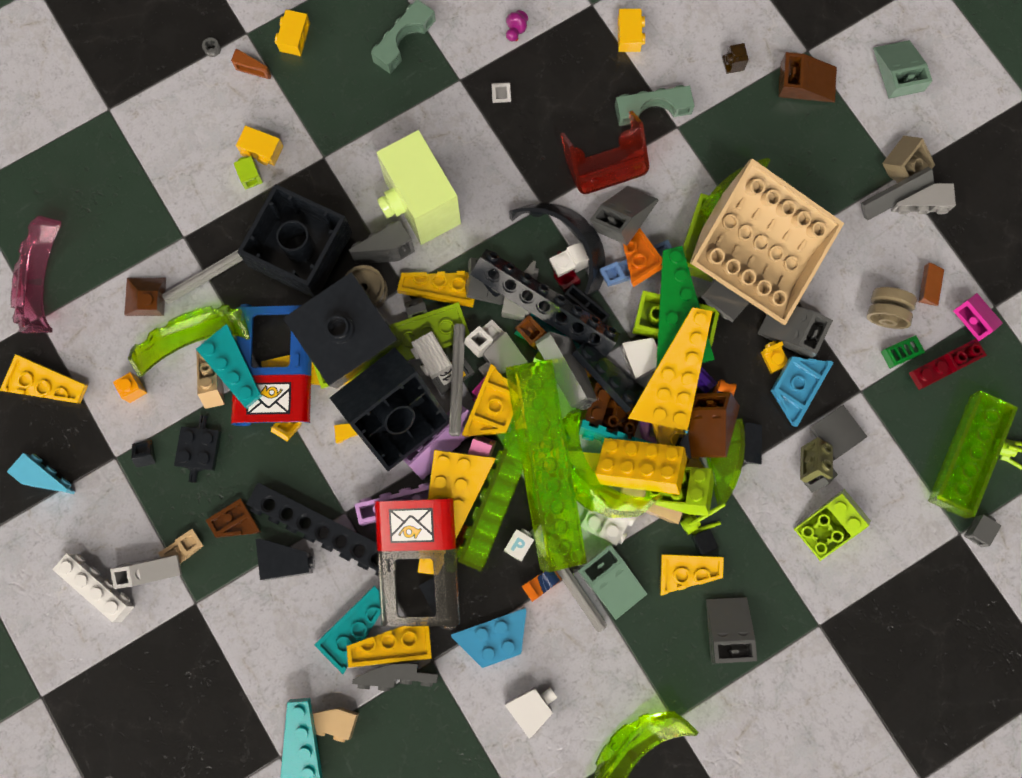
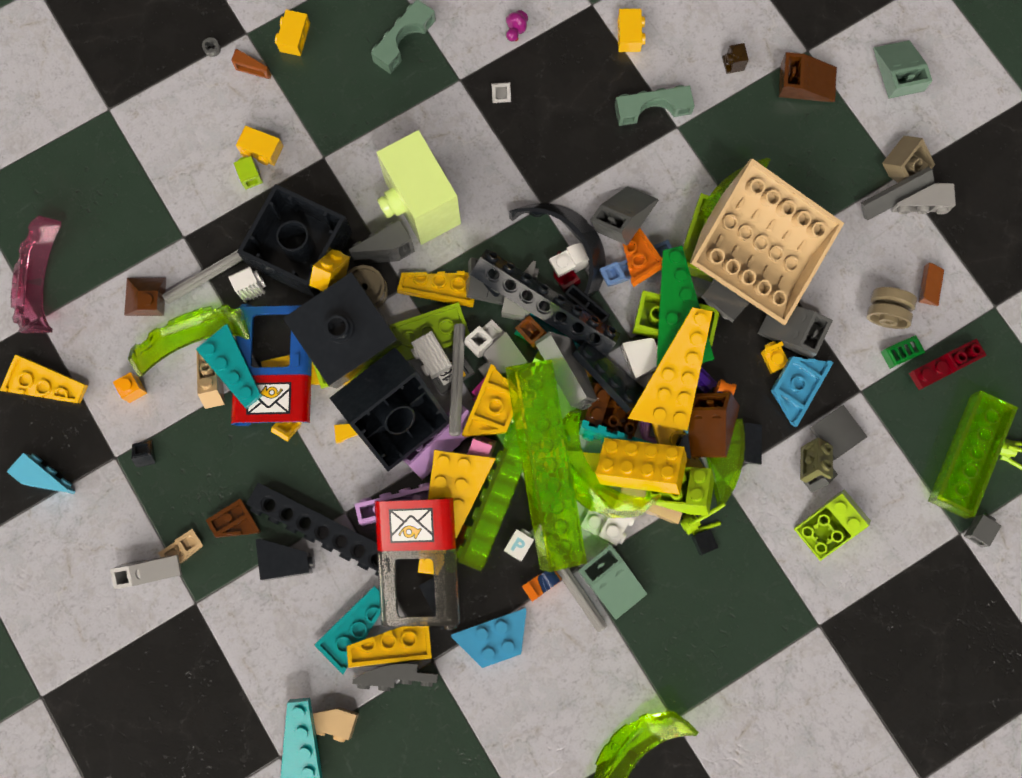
(93, 587): white brick -> none
(197, 448): black plate -> none
(247, 284): none -> white brick
(329, 270): none -> yellow brick
(415, 307): dark grey bracket -> none
(531, 709): white torso -> none
(611, 166): clear red windscreen -> none
(688, 570): yellow wing -> none
(730, 630): dark grey slope -> none
(978, 317): dark pink brick -> none

